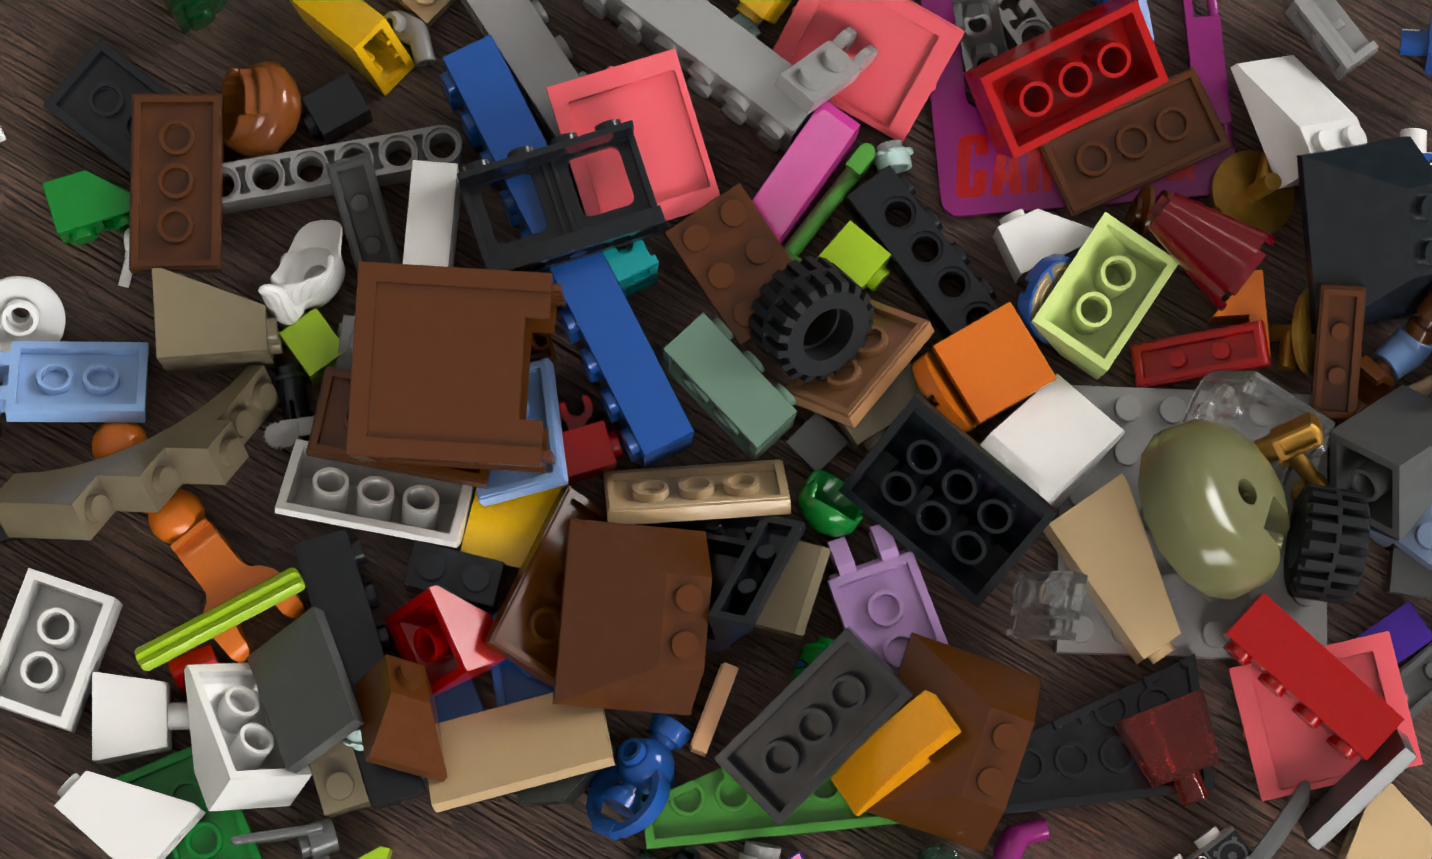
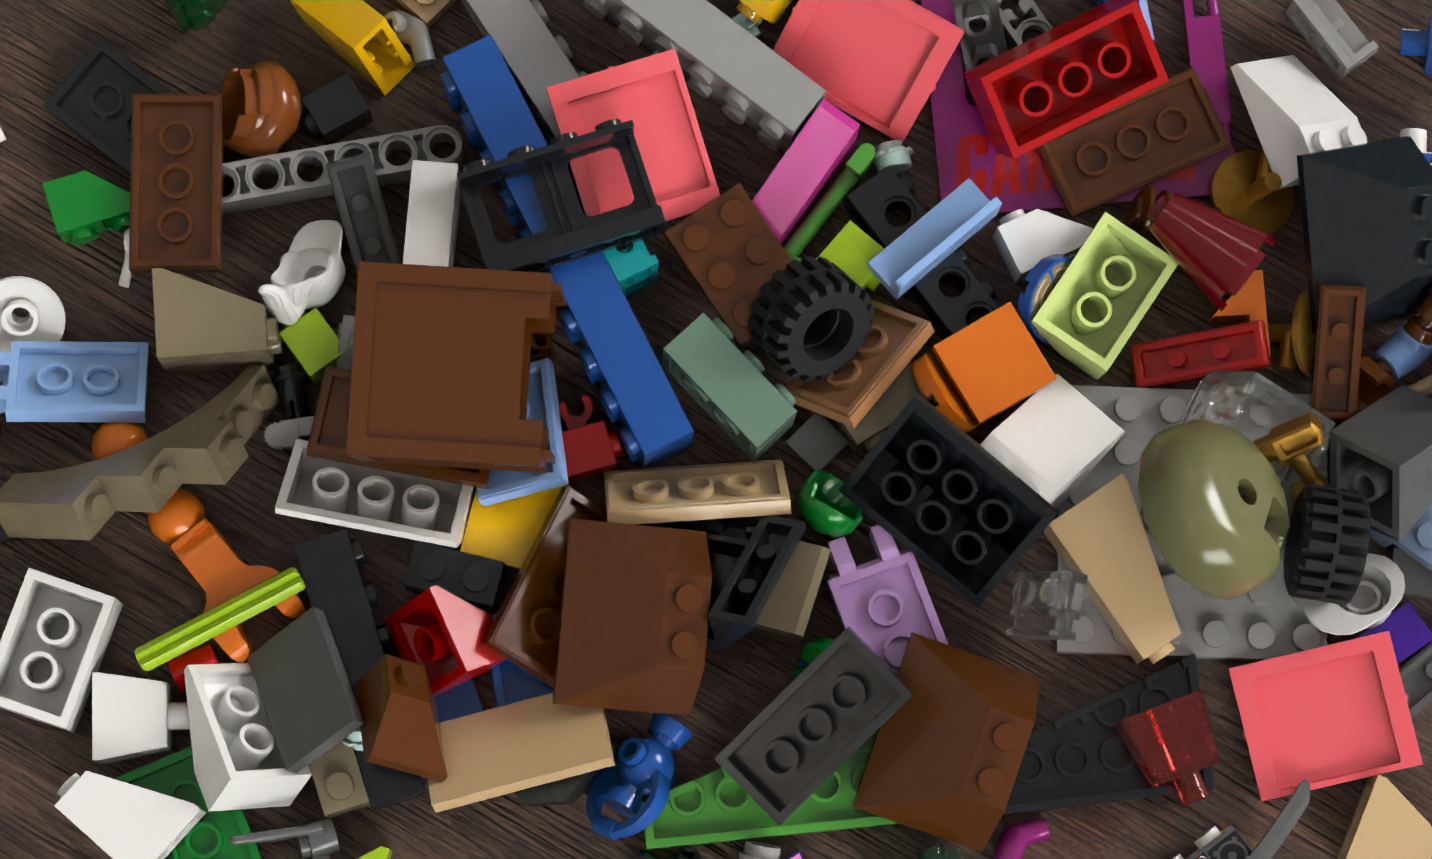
(713, 709): light nougat tile -> none
(824, 72): light grey hinge -> none
(895, 752): light orange slope -> none
(933, 238): none -> light blue panel
(1312, 677): red brick -> none
(1356, 790): dark grey tile -> none
(1375, 598): none -> white piece

